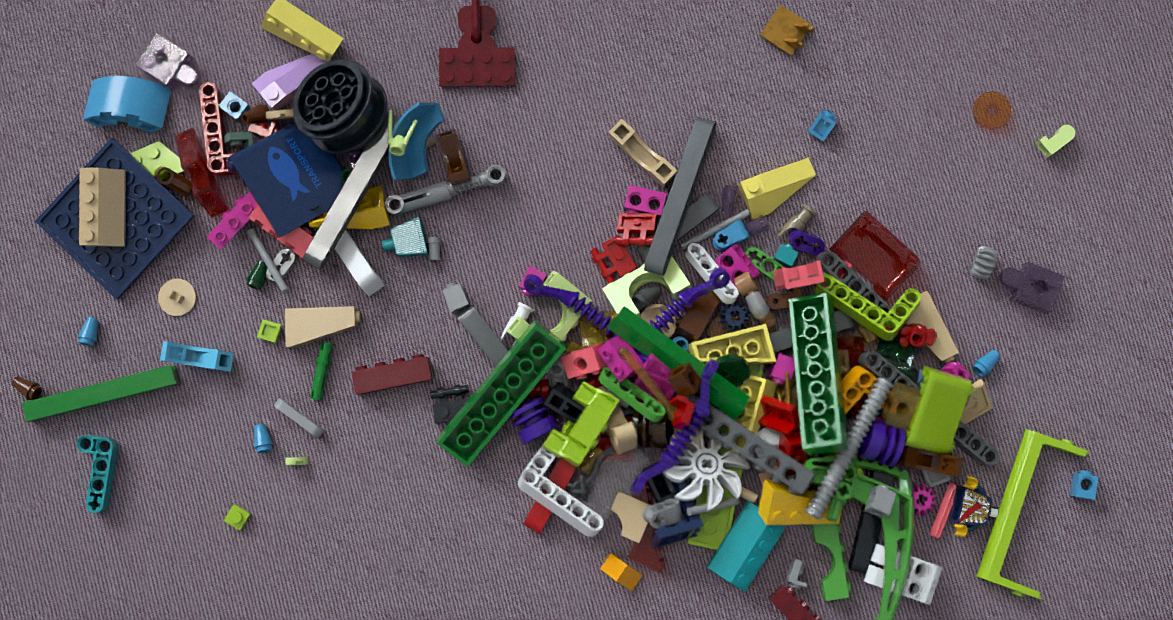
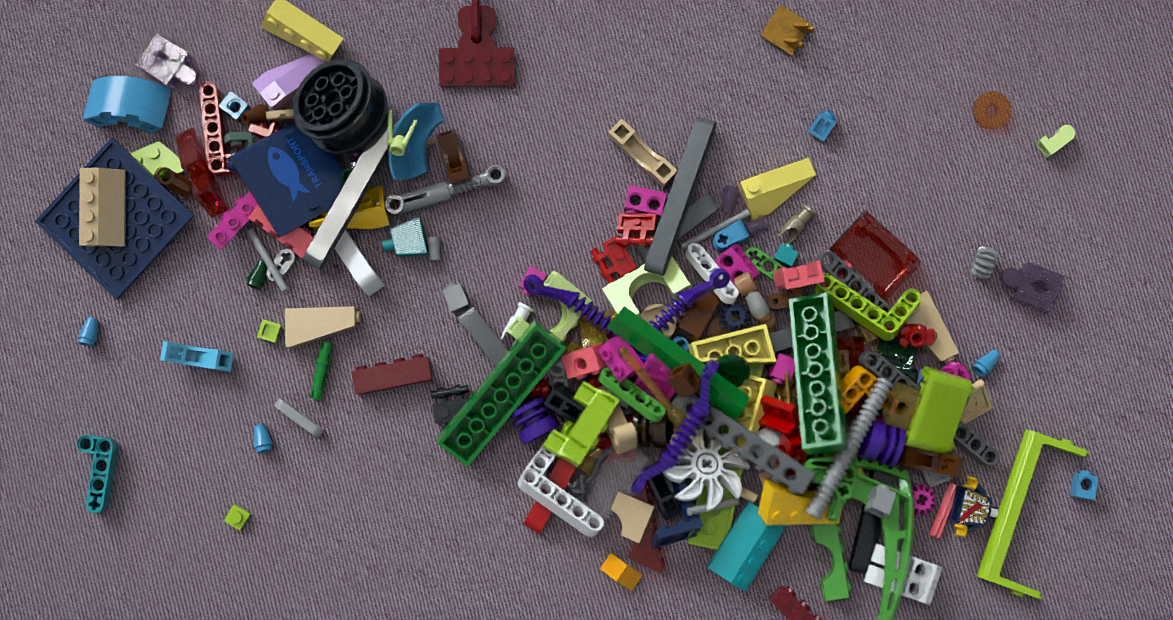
(29, 389): reddish brown cone -> none
(100, 393): green tile -> none
(177, 297): tan piece -> none
(297, 461): yellowish green tile -> none
(645, 297): dark grey cone -> none
(663, 513): light grey piece -> none
(684, 411): red bracket -> none
(795, 570): light grey bracket -> none
(808, 238): dark purple beam -> none

